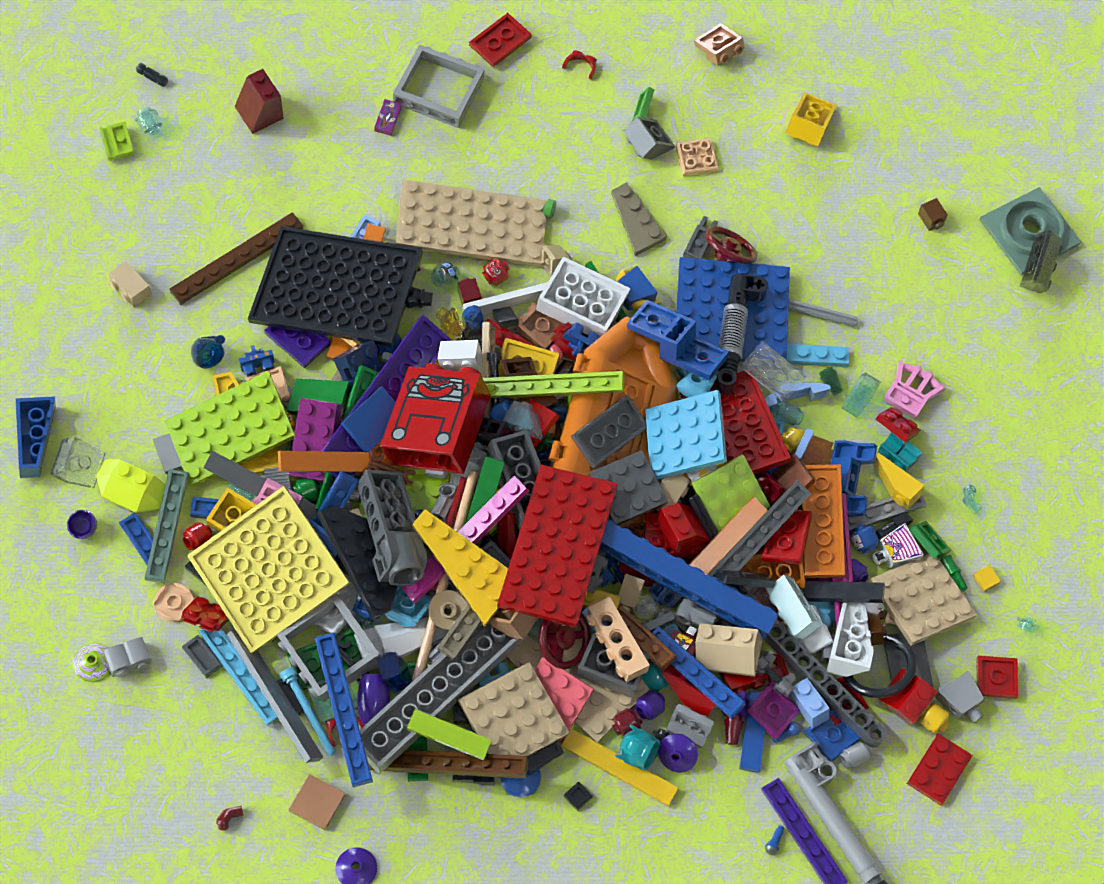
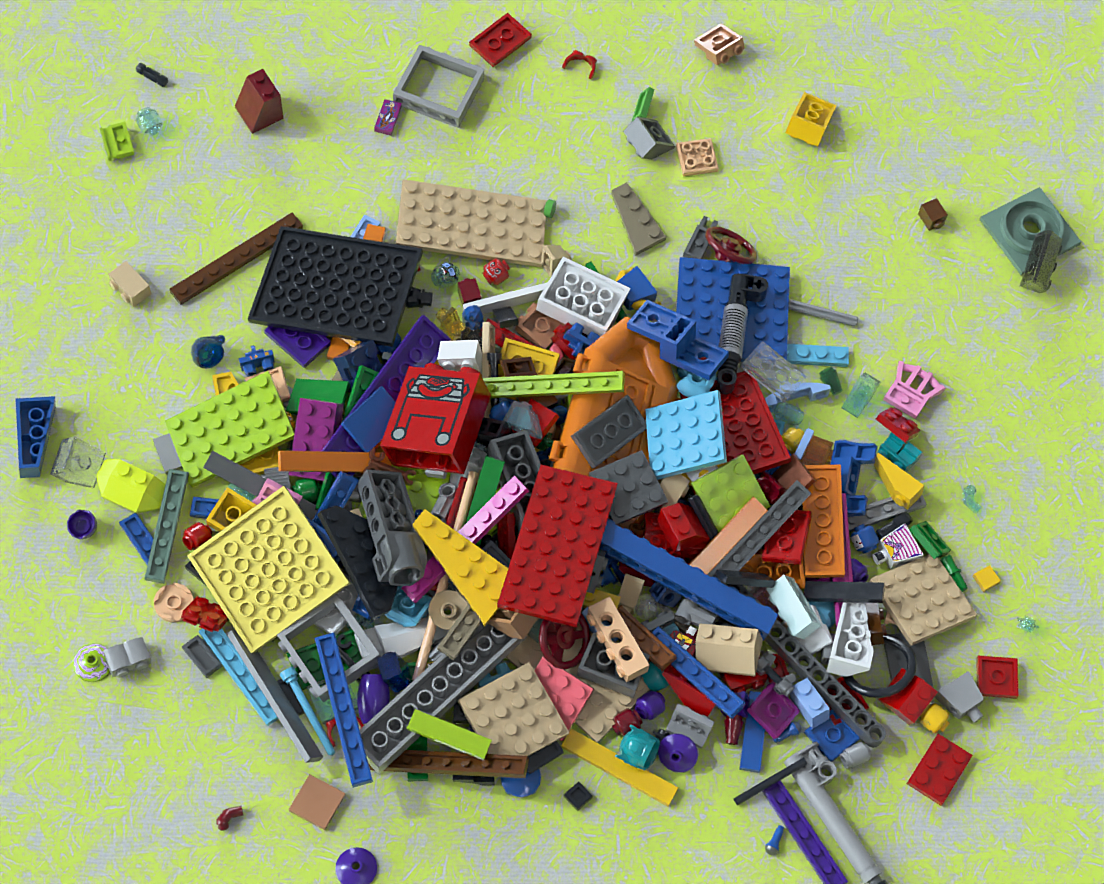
(770, 781): none -> black bar

